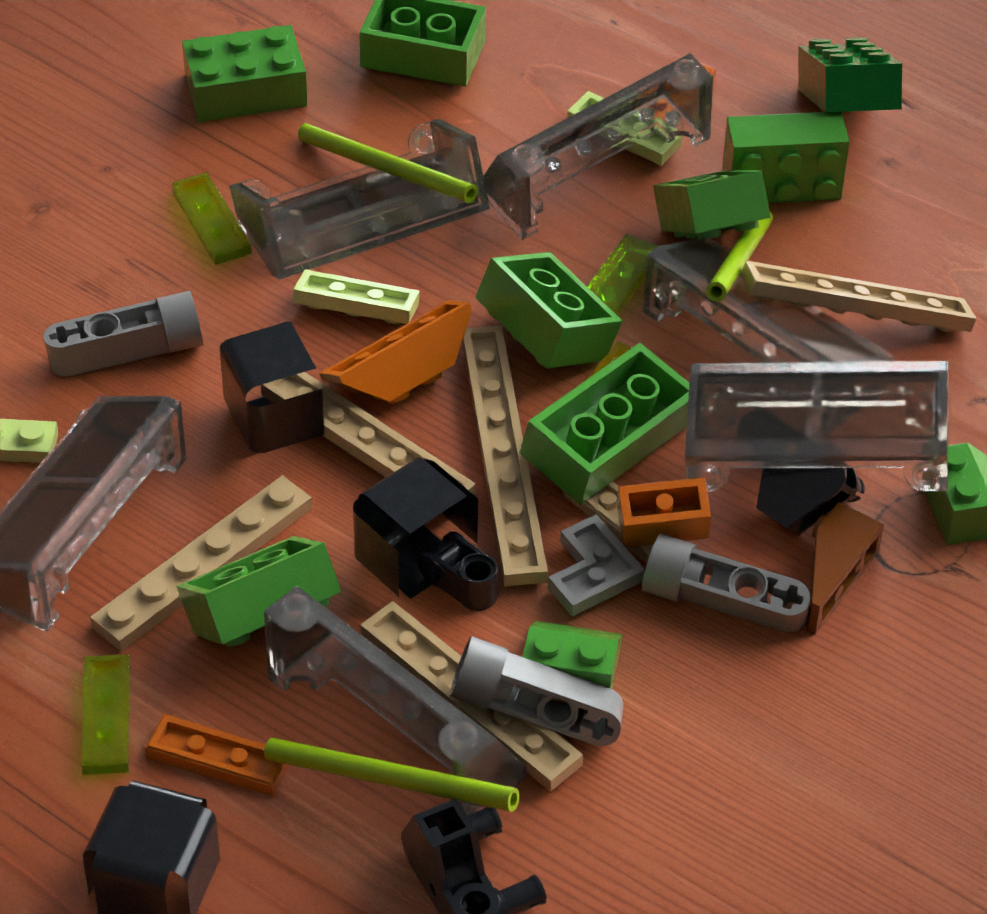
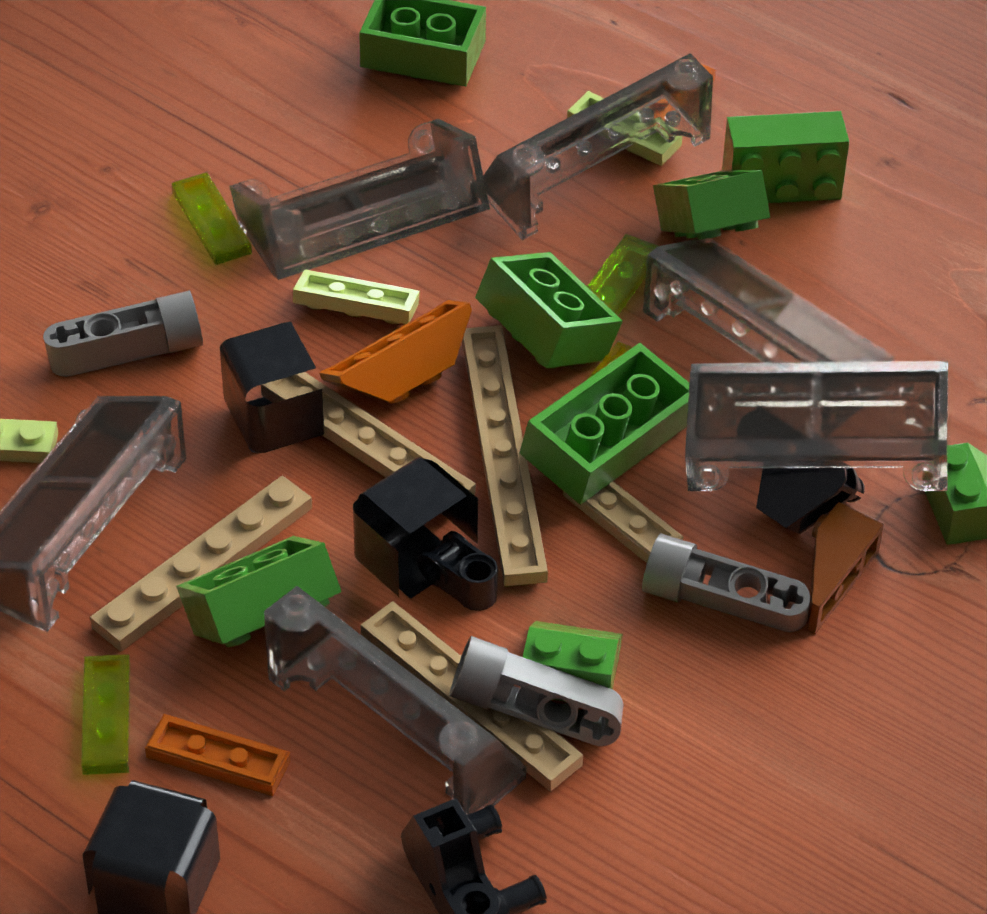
(244, 73): bright green brick -> none
(388, 163): lime piece -> none
(392, 774): lime piece -> none
(601, 568): light grey plate -> none
(664, 507): orange brick -> none
(735, 260): lime piece -> none
(849, 76): green brick -> none
(857, 296): tan plate -> none

